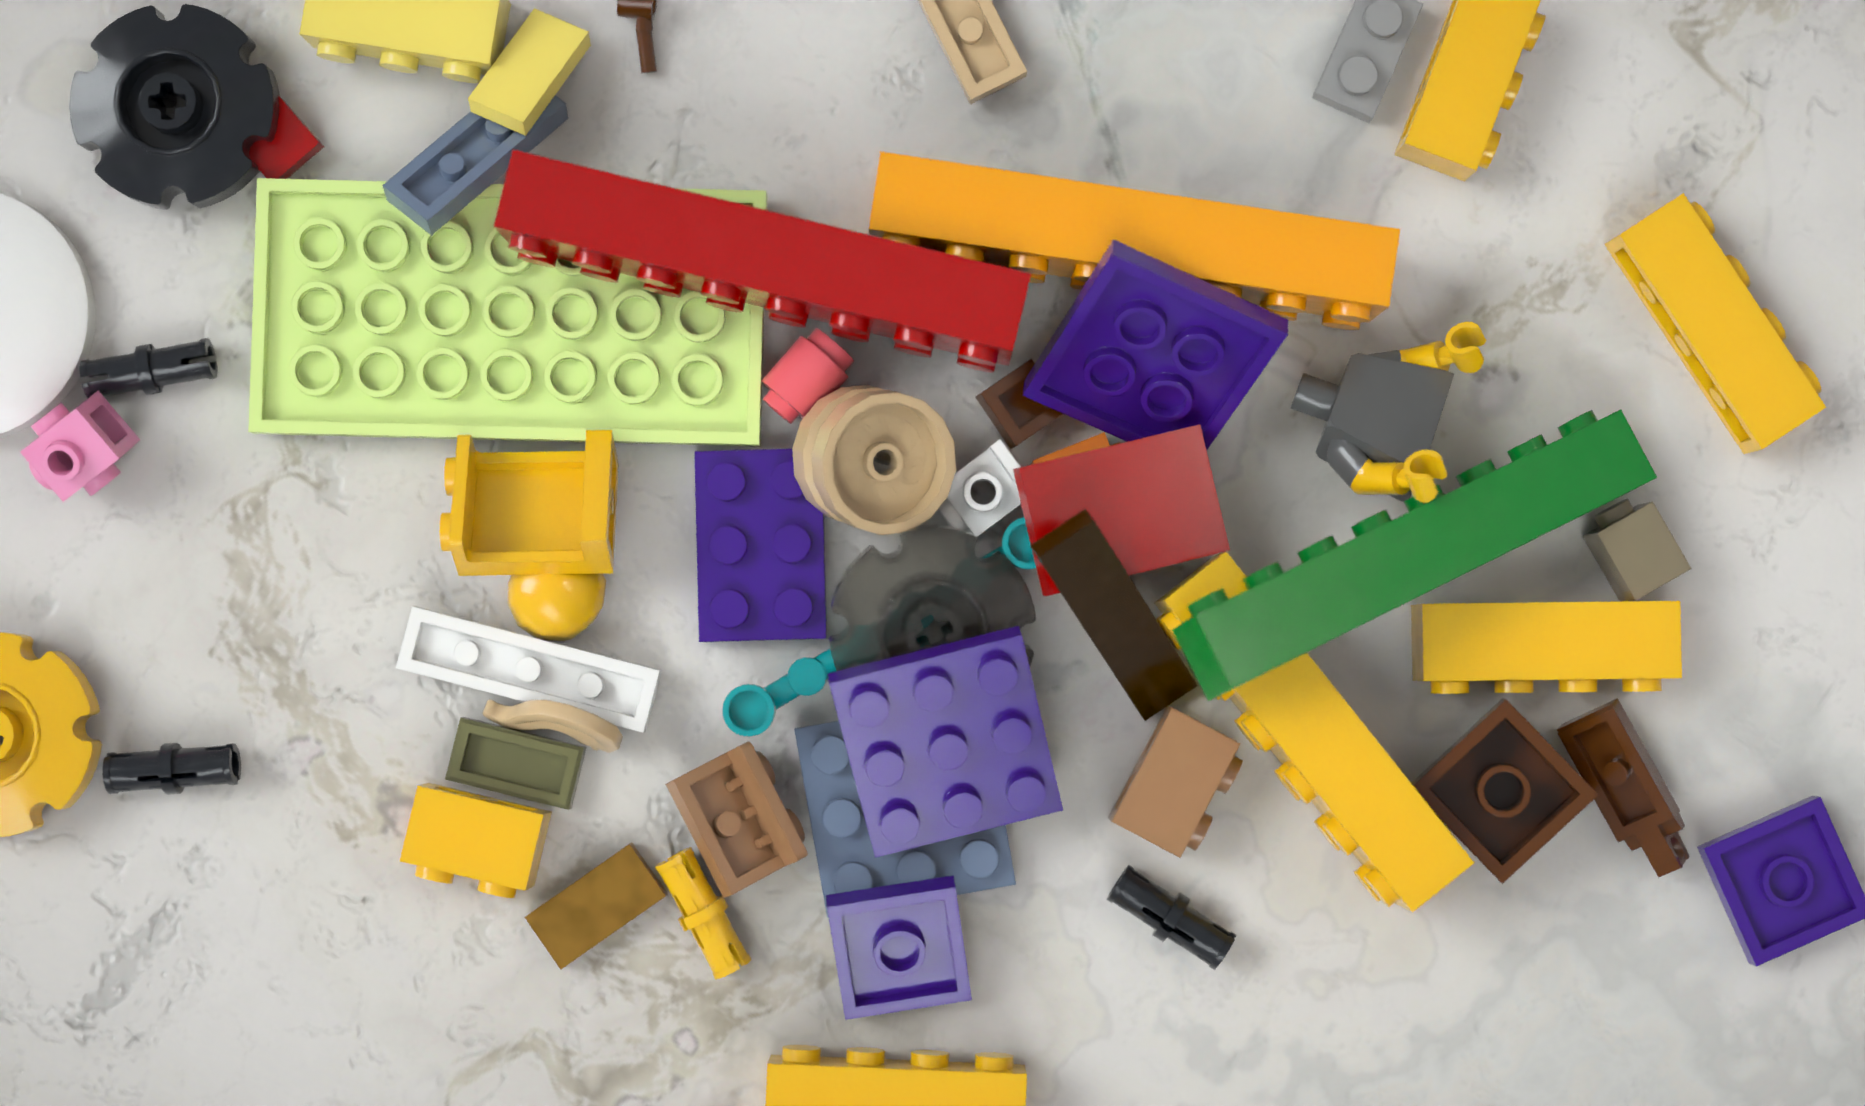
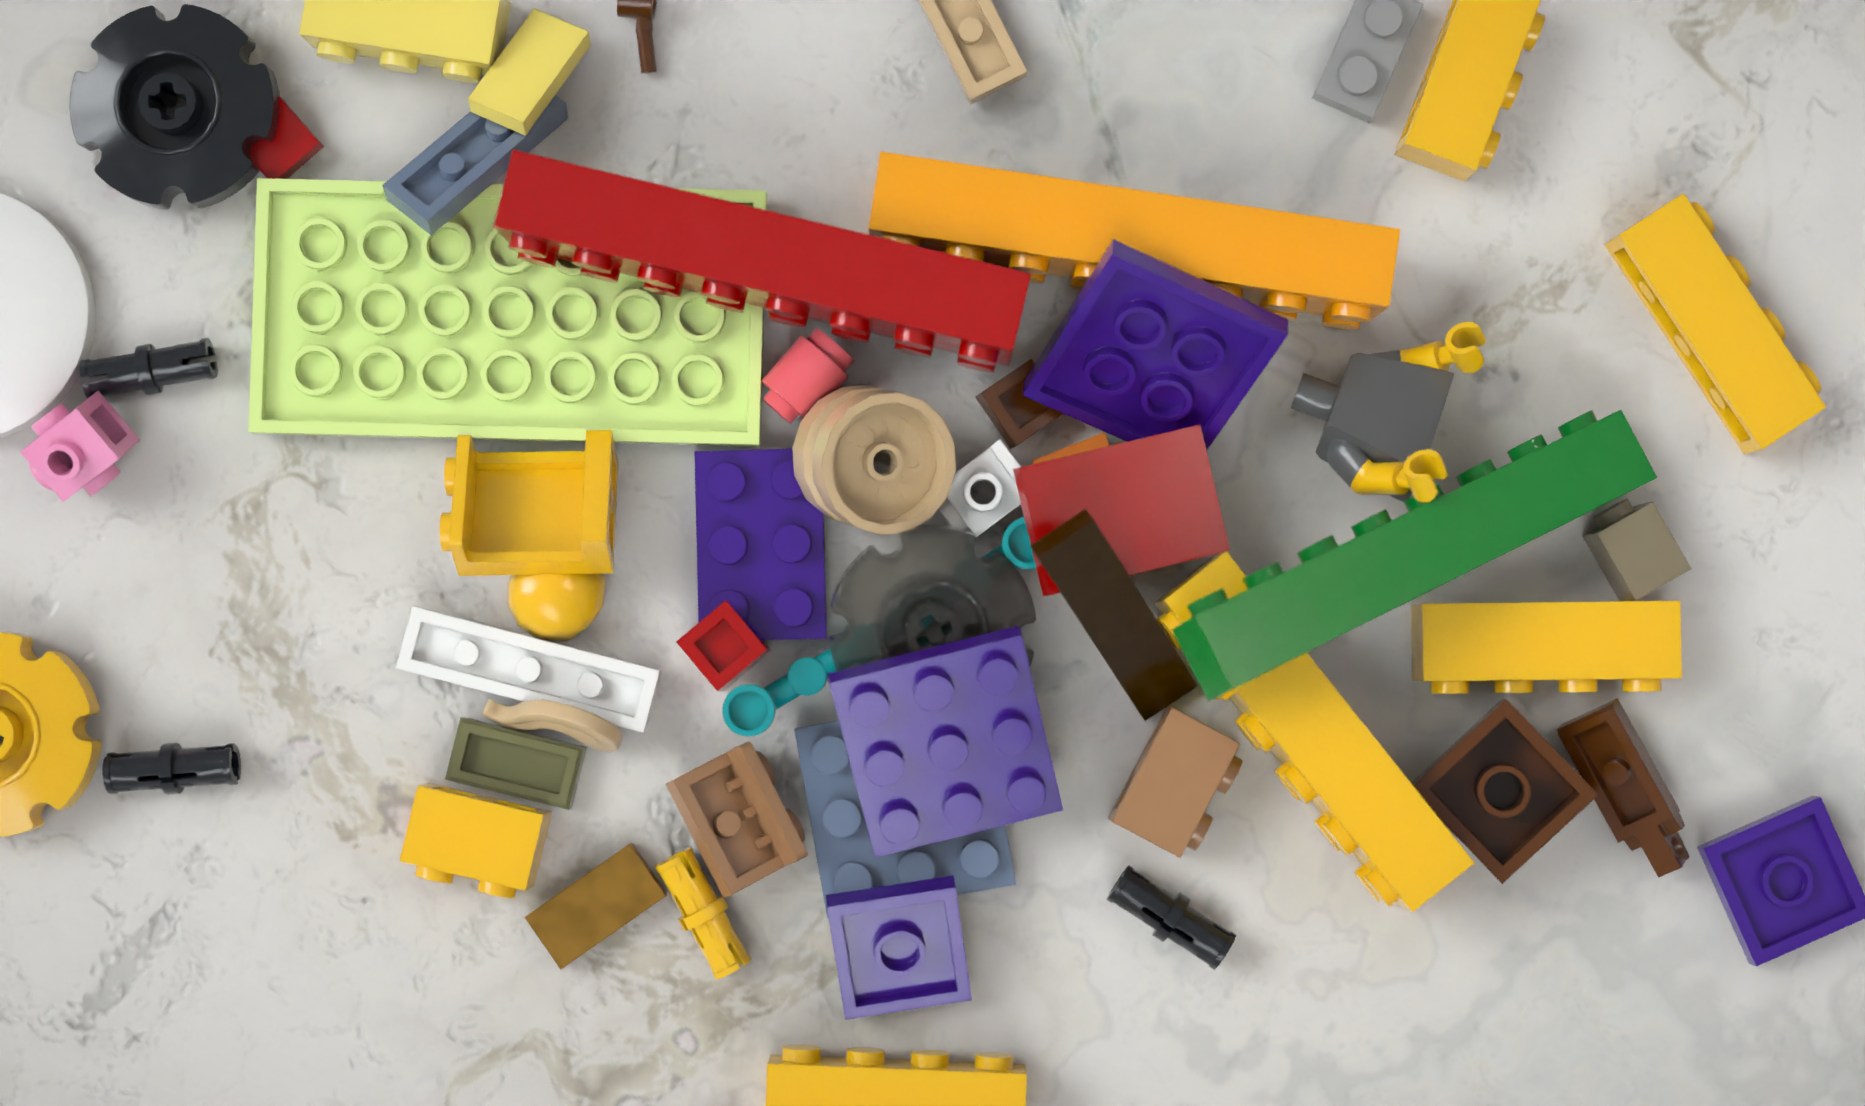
(723, 646): none -> red panel

